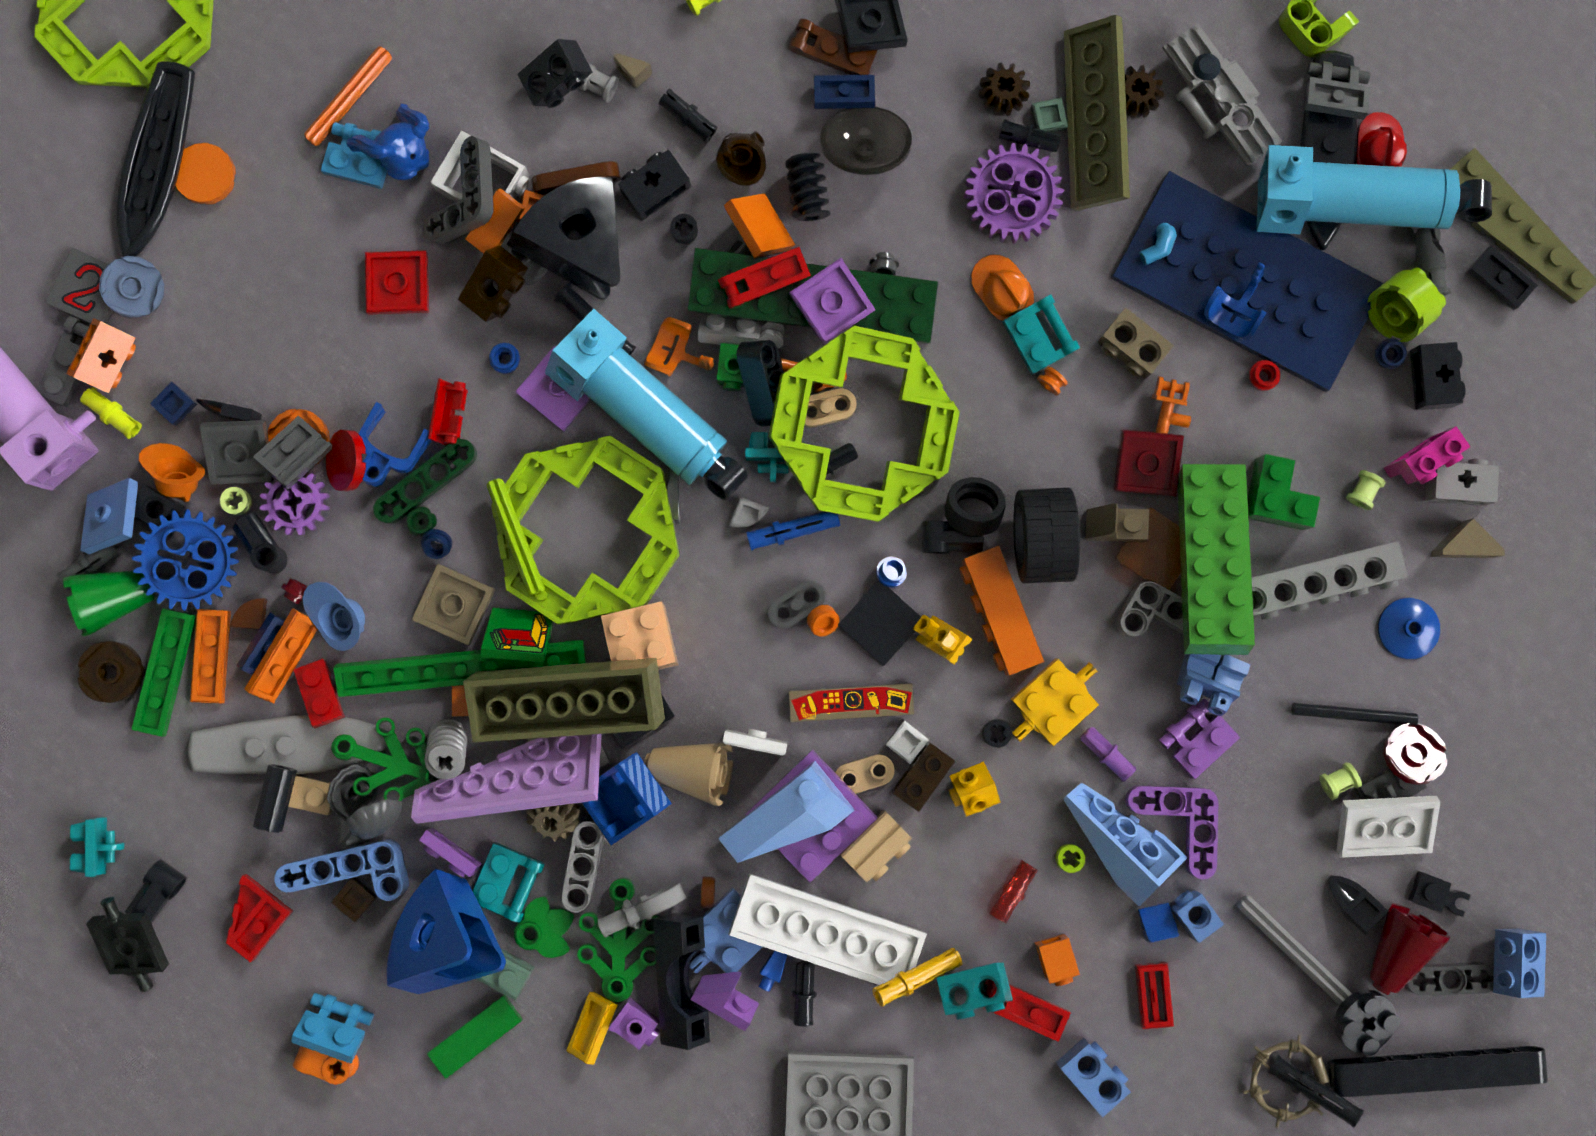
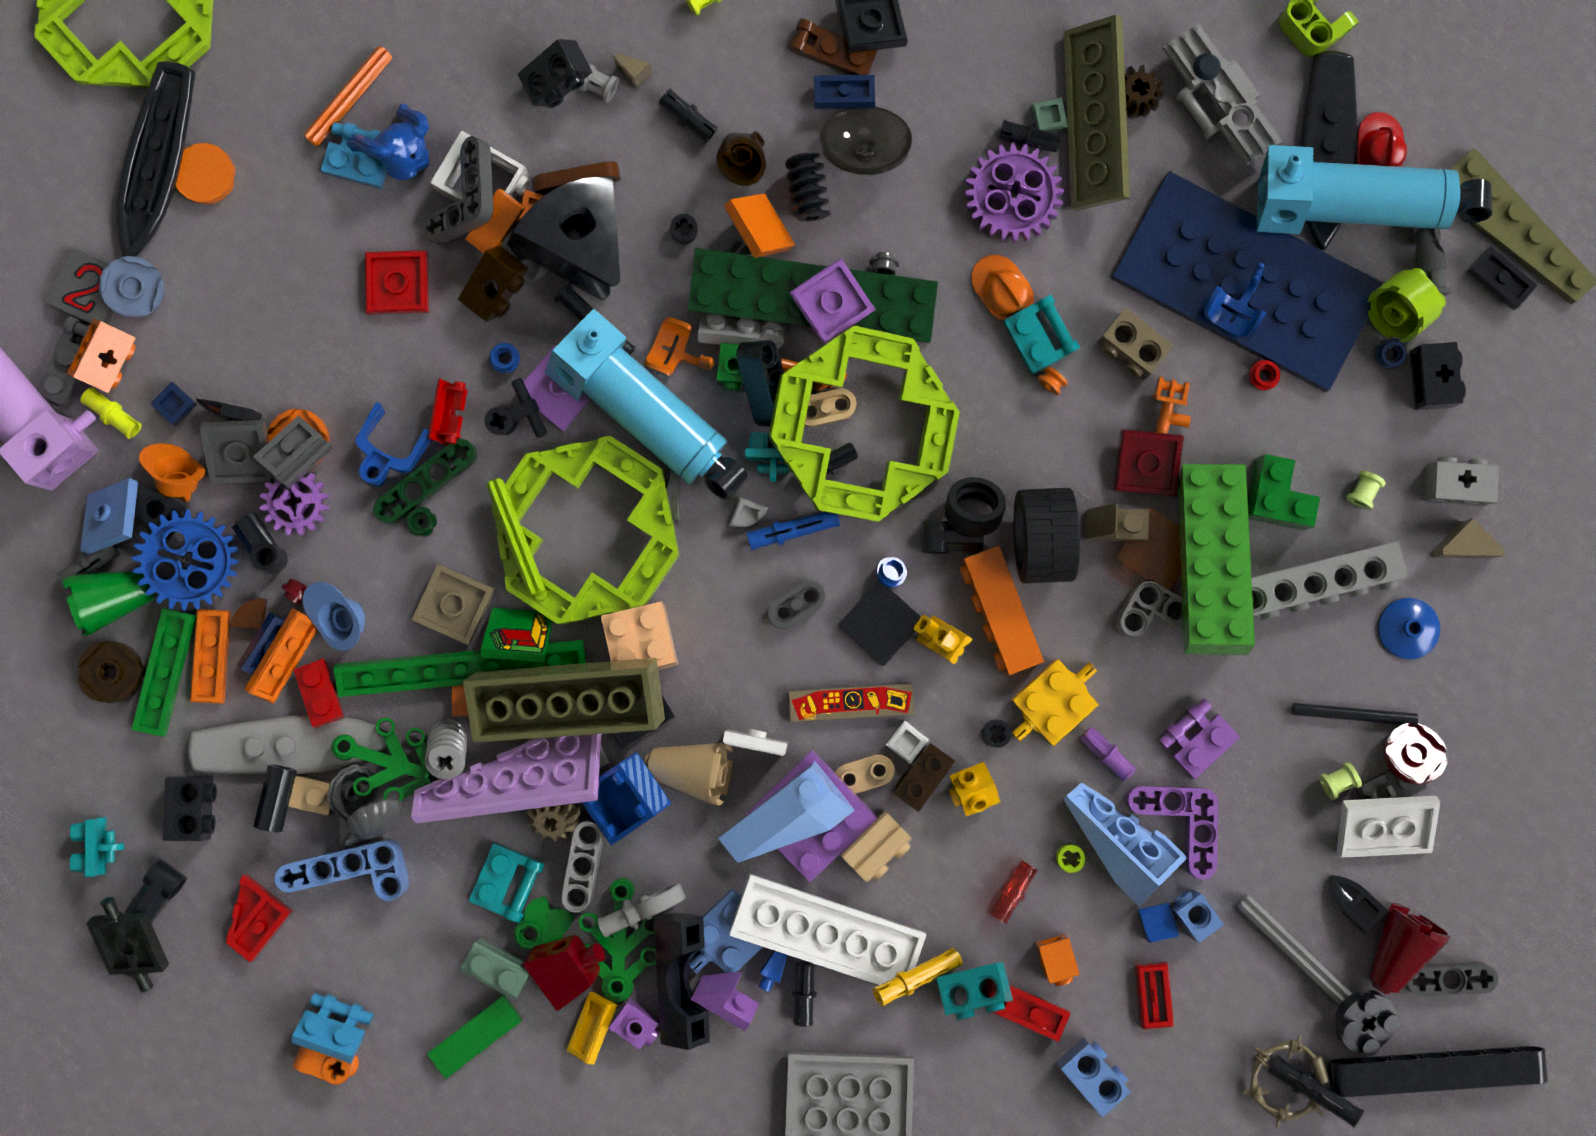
(179, 806): none -> black brick
(228, 495): yellowish green bush -> none
(344, 461): red tile -> none
(354, 899): dark brown plate -> none
(433, 549): dark blue plate -> none
(439, 845): medium lavender plate -> none
(442, 938): blue piece -> none
(527, 408): none -> black piece
(564, 968): none -> dark red torso
(646, 198): black brick -> none
(708, 892): reddish brown tile -> none
(765, 277): red plate -> none
(823, 620): orange tile -> none
(1006, 99): dark brown gear -> none
(1165, 240): dark azure arm -> none
(1212, 677): medium blue hips -> none
(1337, 97): dark grey plate -> none
(1424, 459): dark pink plate -> none
(1435, 894): black plate -> none
(1519, 963): medium blue brick -> none

